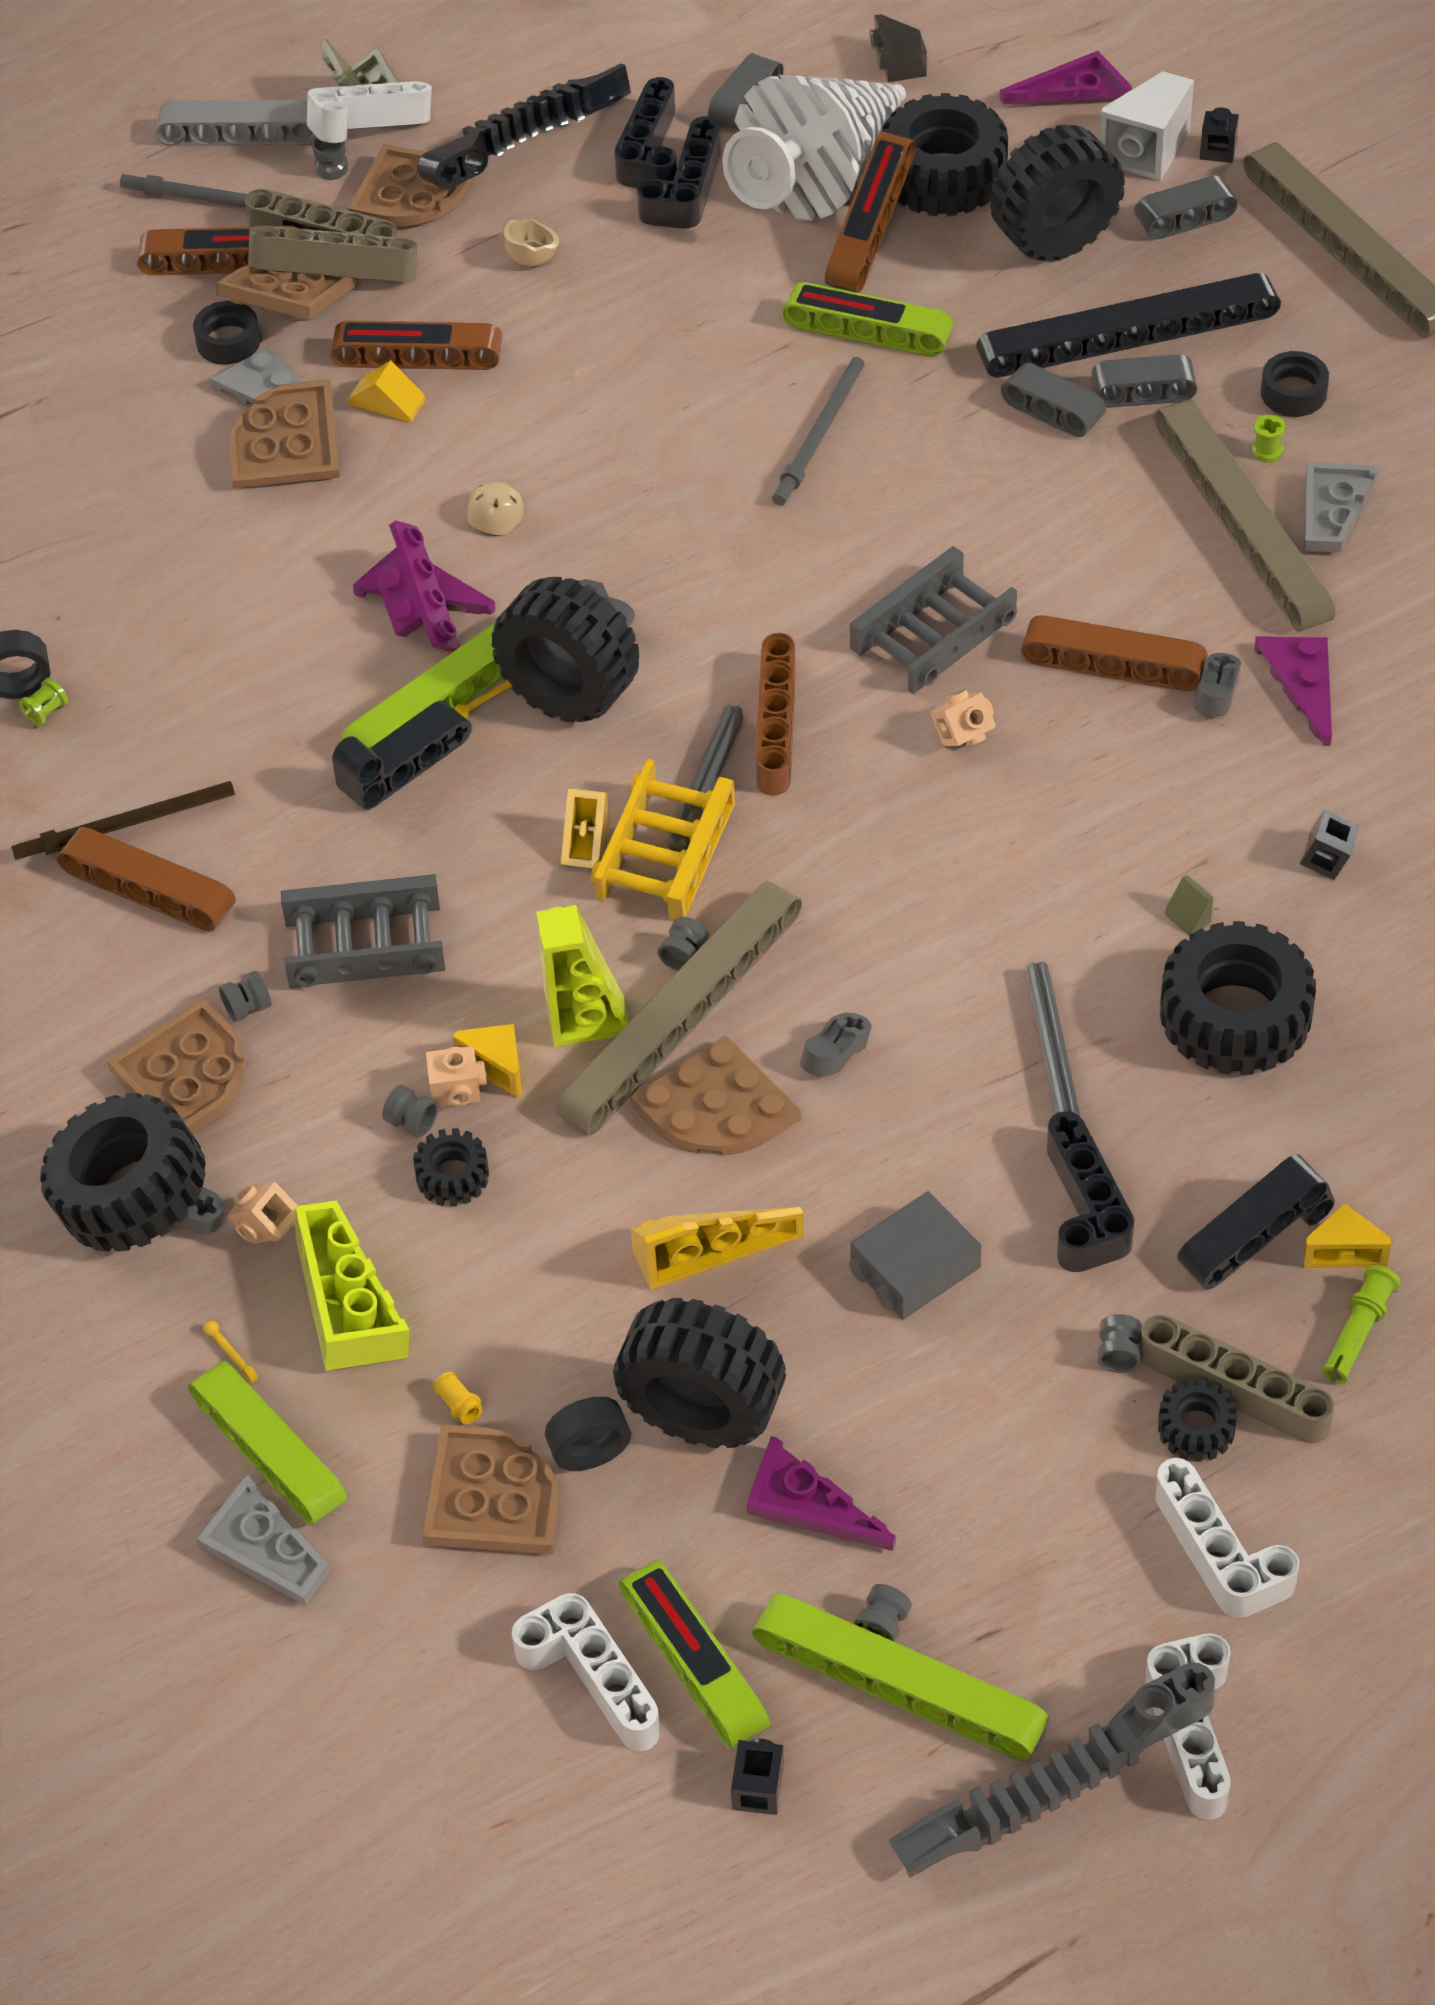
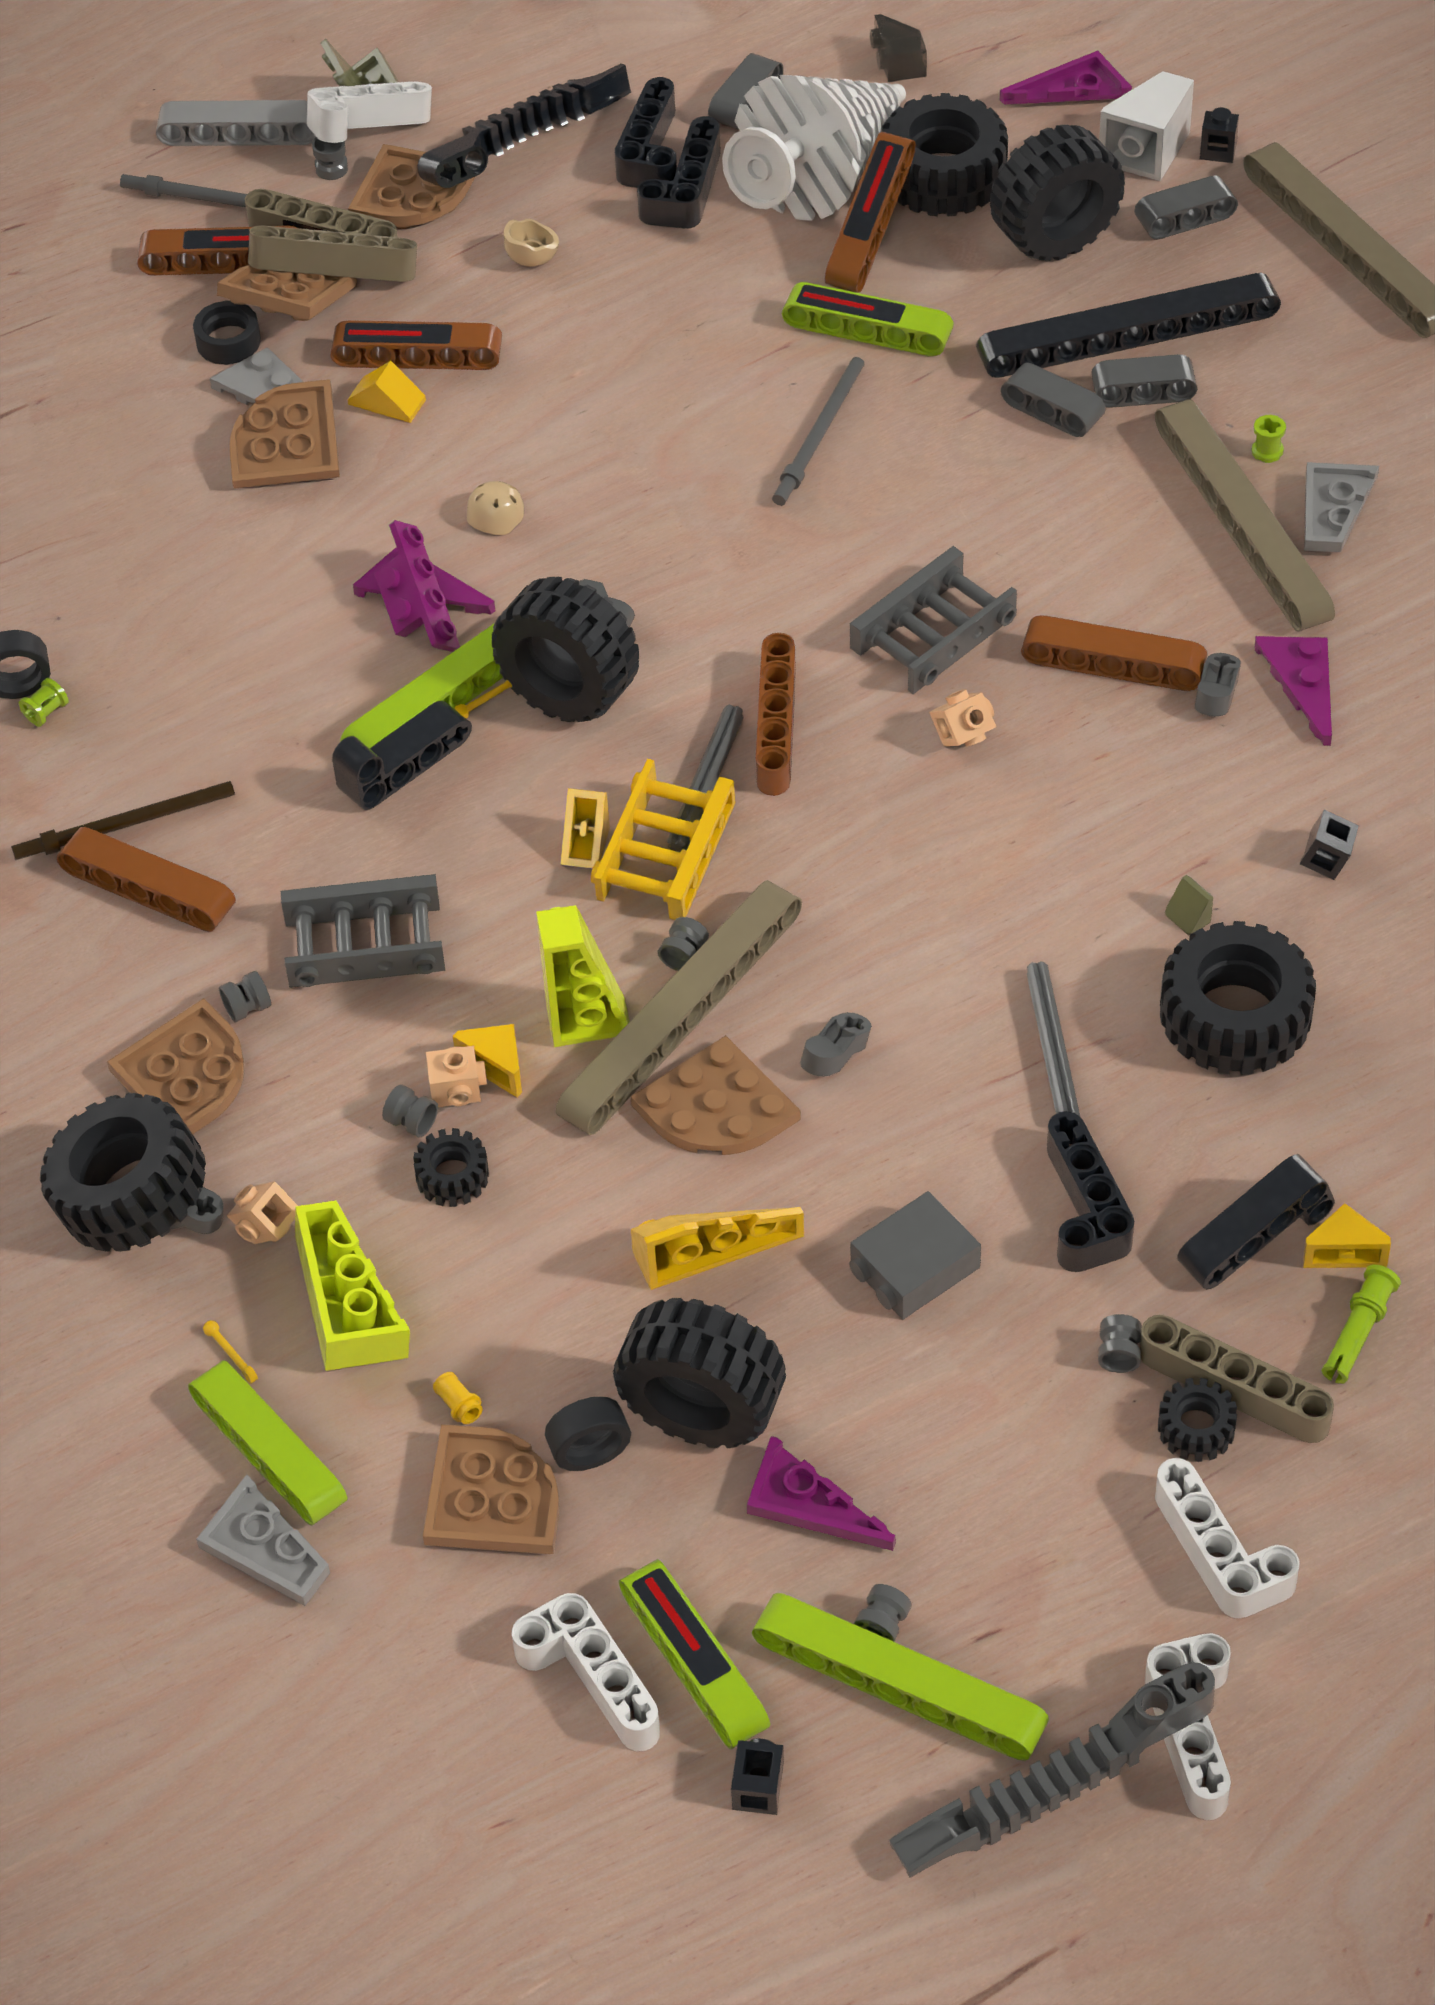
(1292, 401): black tyre -> none

